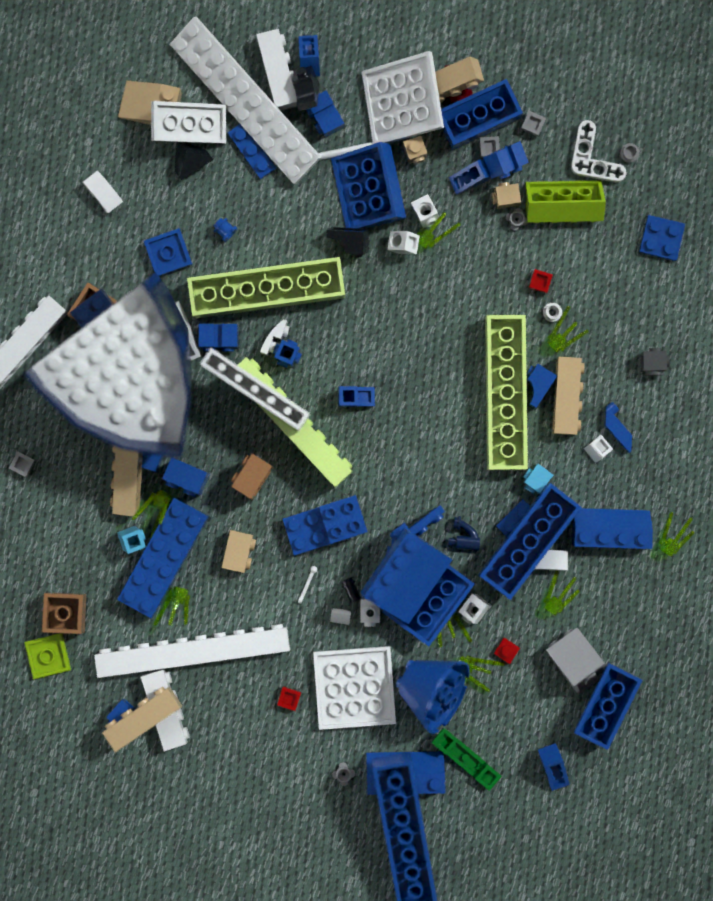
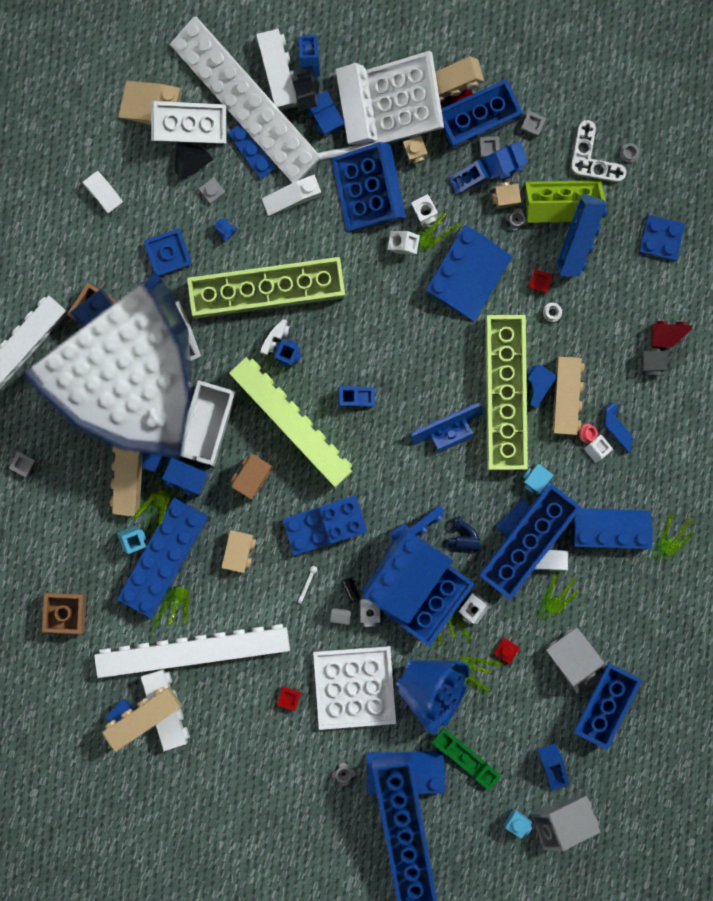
(47, 656): lime tile -> none
(207, 422): none -> white piece
(212, 190): none -> light grey plate
(218, 337): blue brick -> none
(255, 389): white brick -> none
(292, 195): none -> white slope
(354, 240): black arch -> none
(356, 104): none -> white brick
(449, 430): none -> blue bracket
(469, 273): none -> blue slope
(518, 824): none -> medium azure brick
(557, 342): clear neon green plant -> none
(566, 823): none -> light grey slope
(581, 235): none -> blue slope
(588, 433): none -> coral plate
(667, 335): none -> dark red slope

